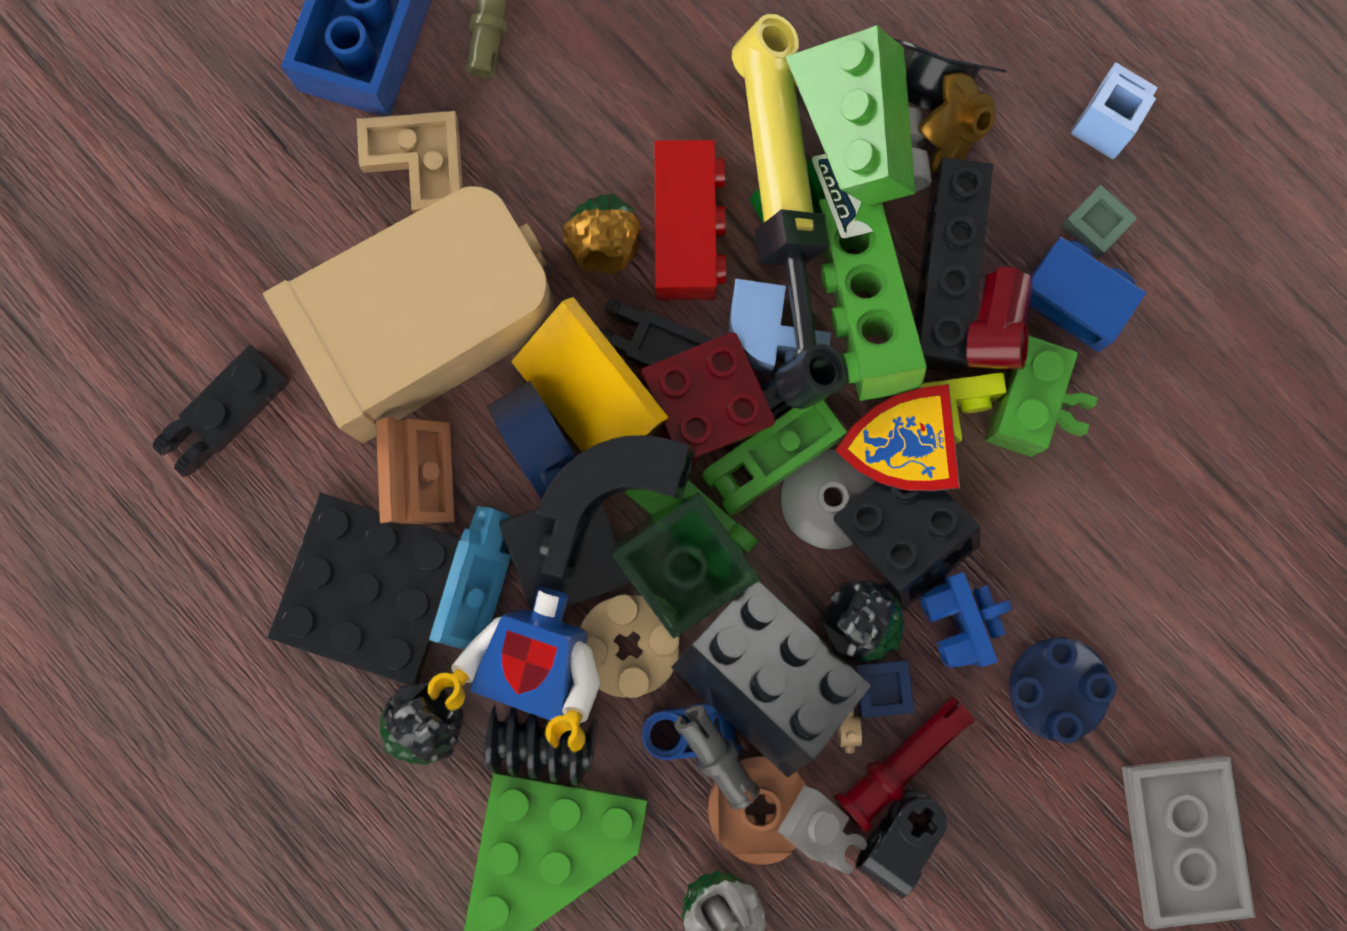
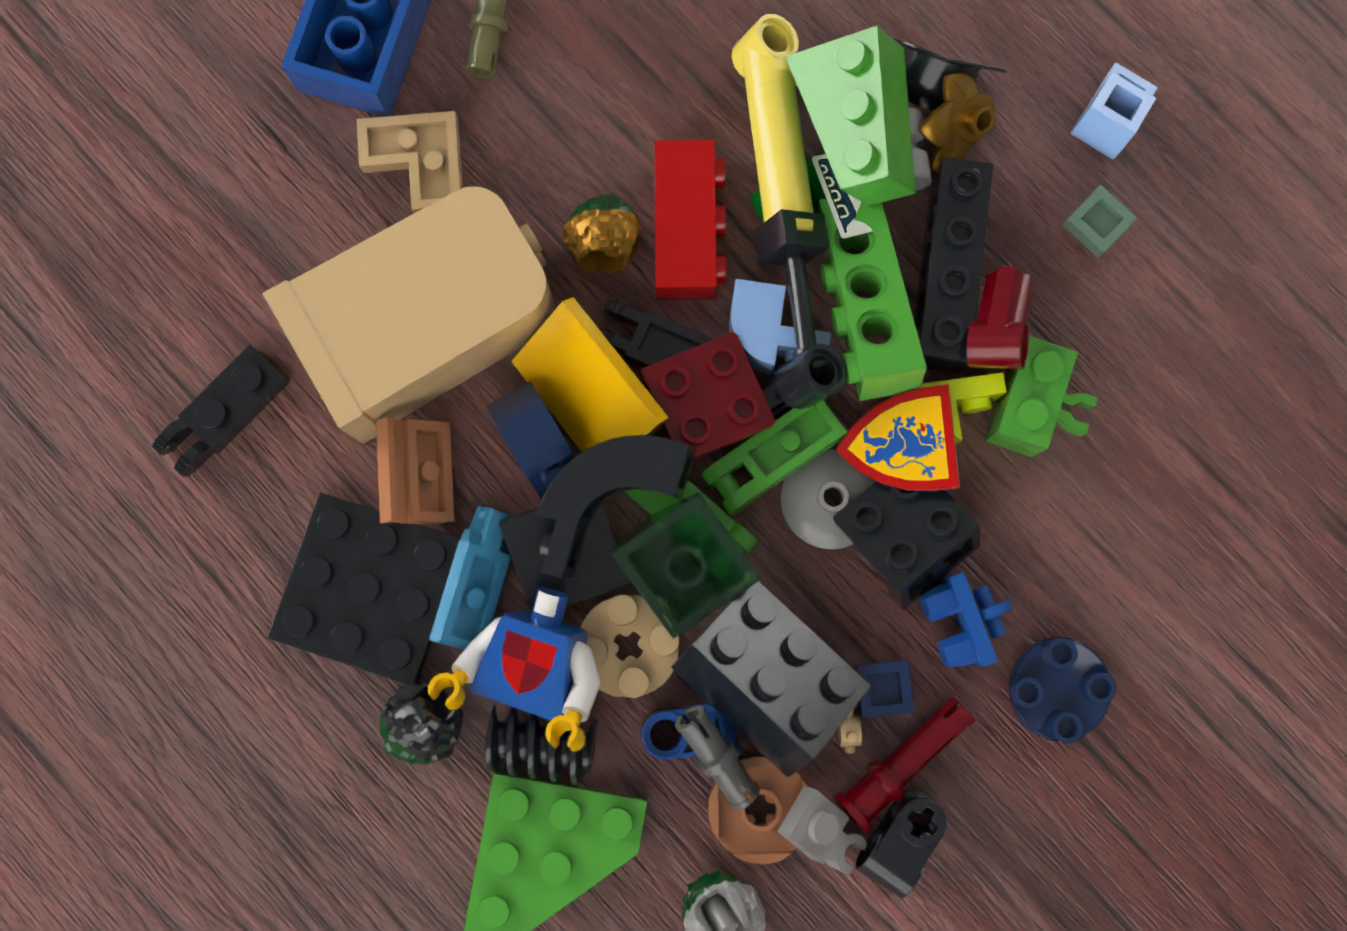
(863, 620): black piece -> none
(1083, 294): blue piece -> none
(1188, 842): light grey tile -> none

